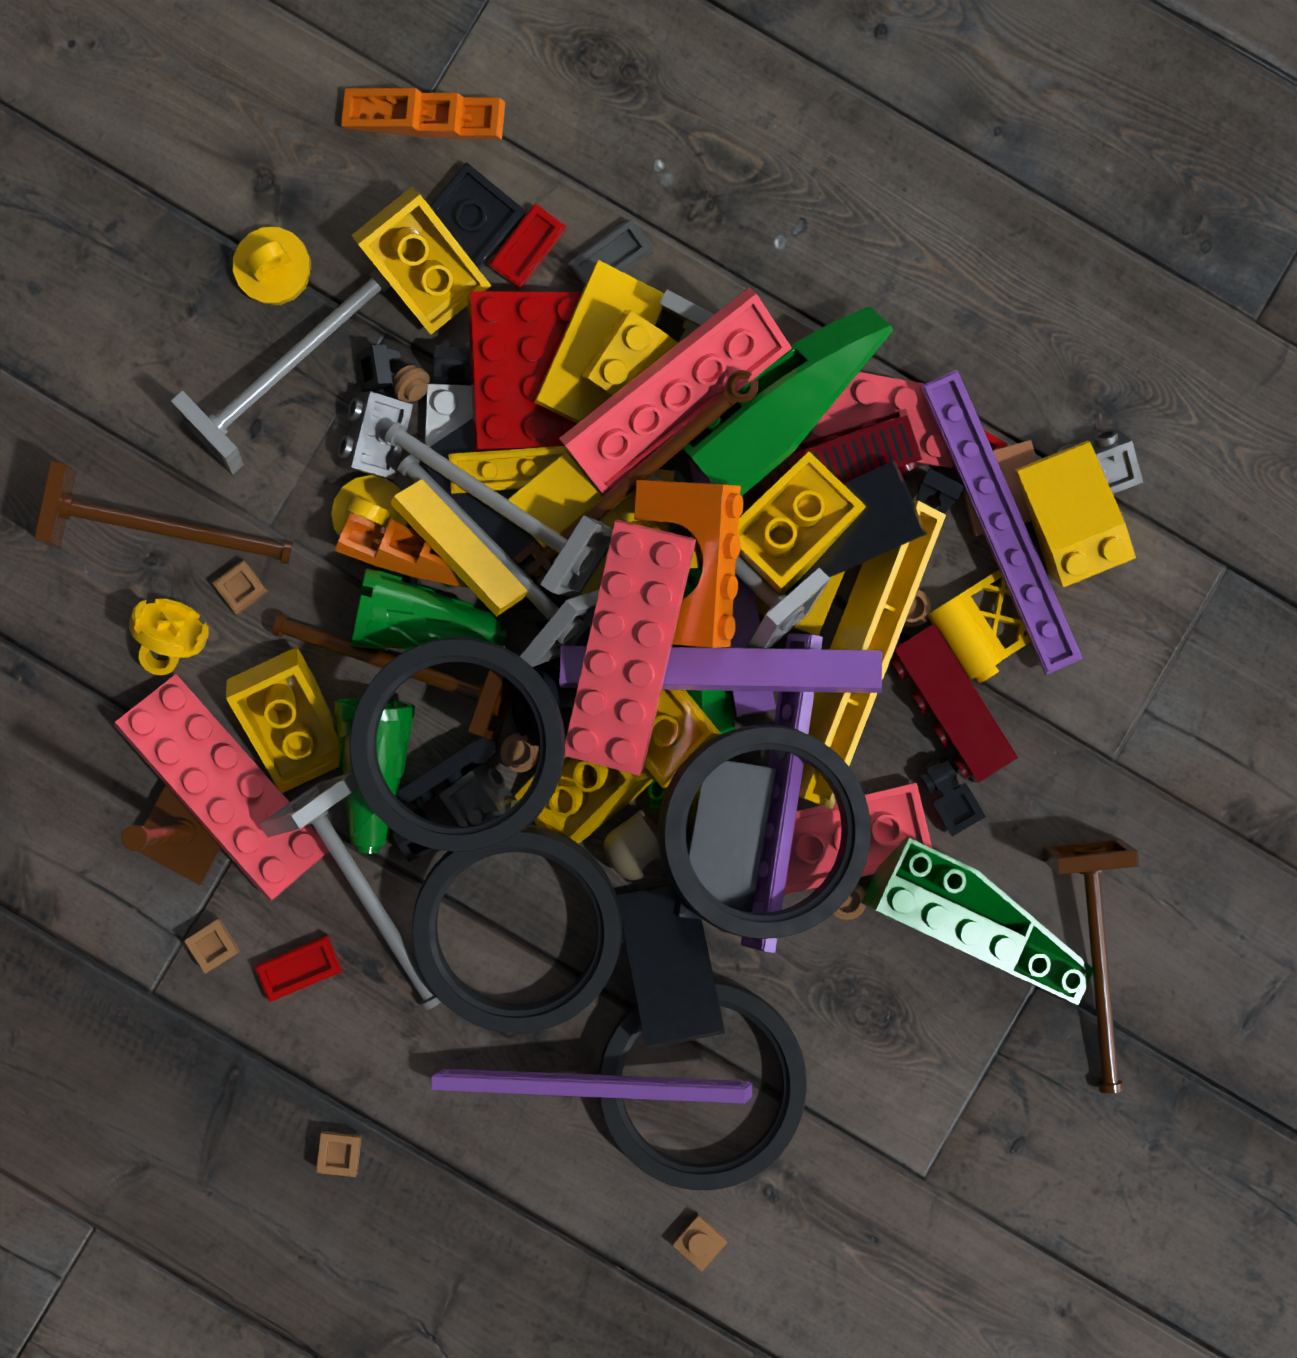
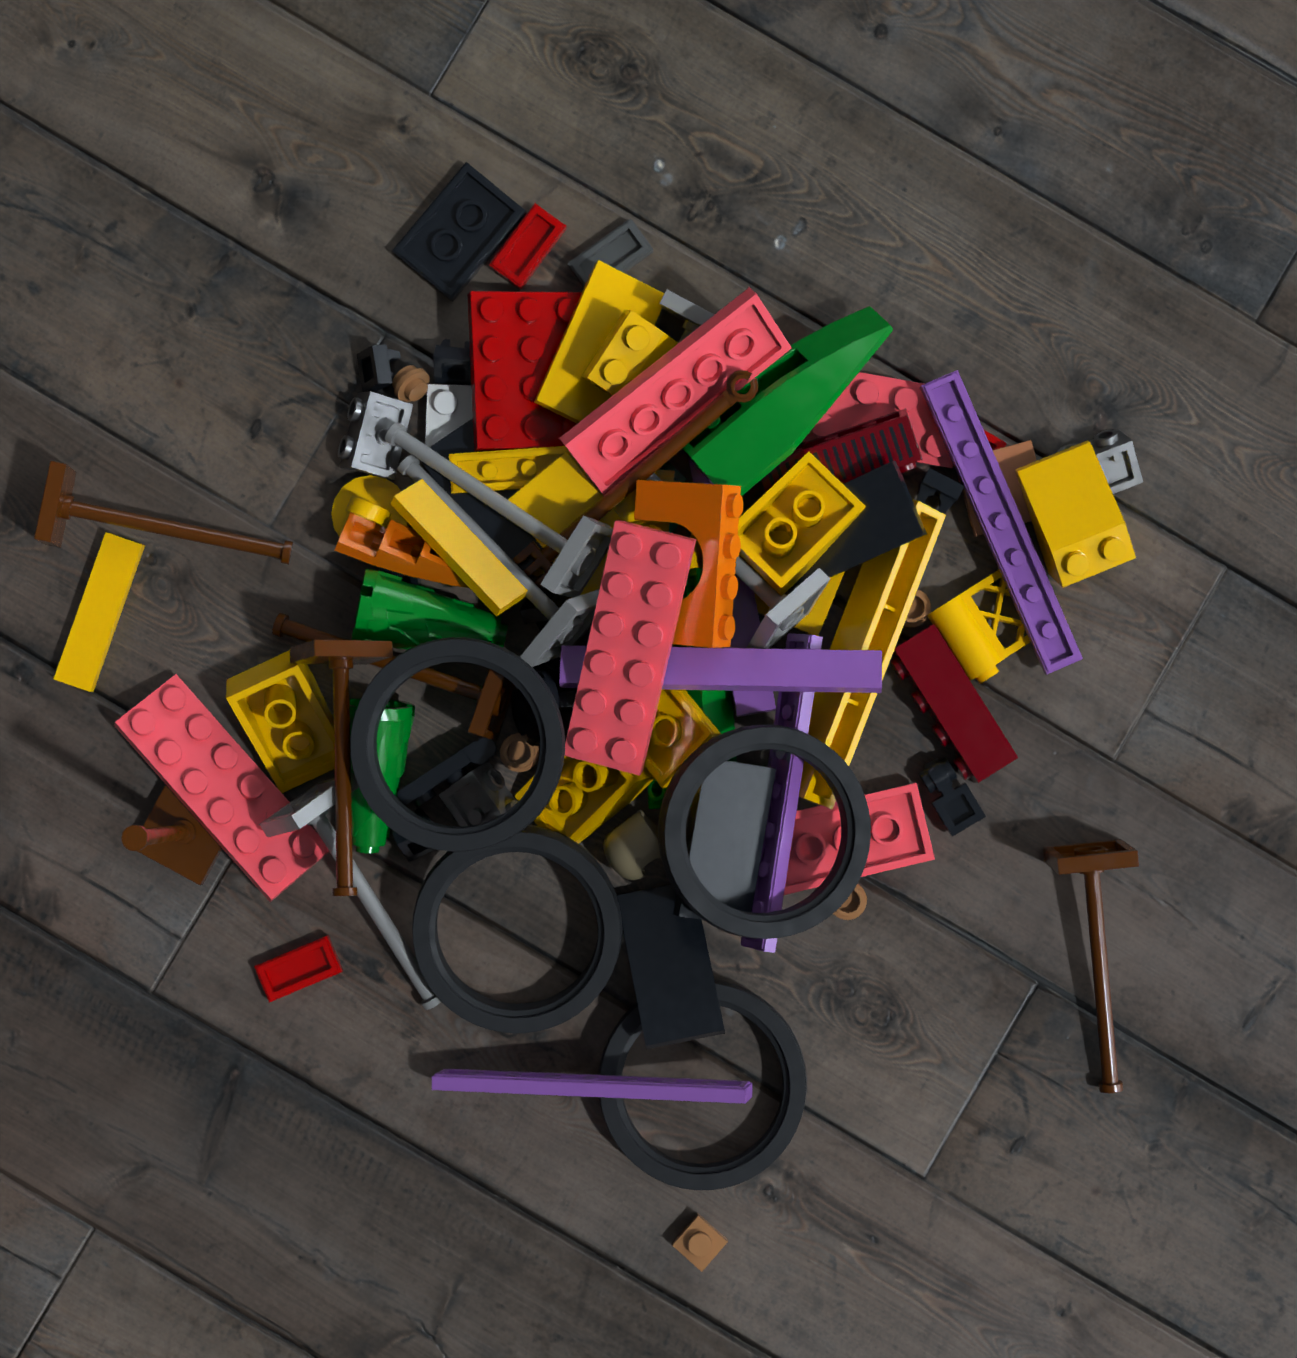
(99, 612): none -> yellow tile
(167, 630): yellow tile -> none
(212, 429): light grey tile -> none
(212, 946): medium nougat plate -> none
(240, 587): medium nougat tile -> none
(272, 266): yellow tile -> none
(339, 1154): medium nougat plate -> none
(341, 657): none -> reddish brown tile
(420, 259): yellow slope -> none
(423, 114): orange slope -> none
(973, 916): green wedge -> none

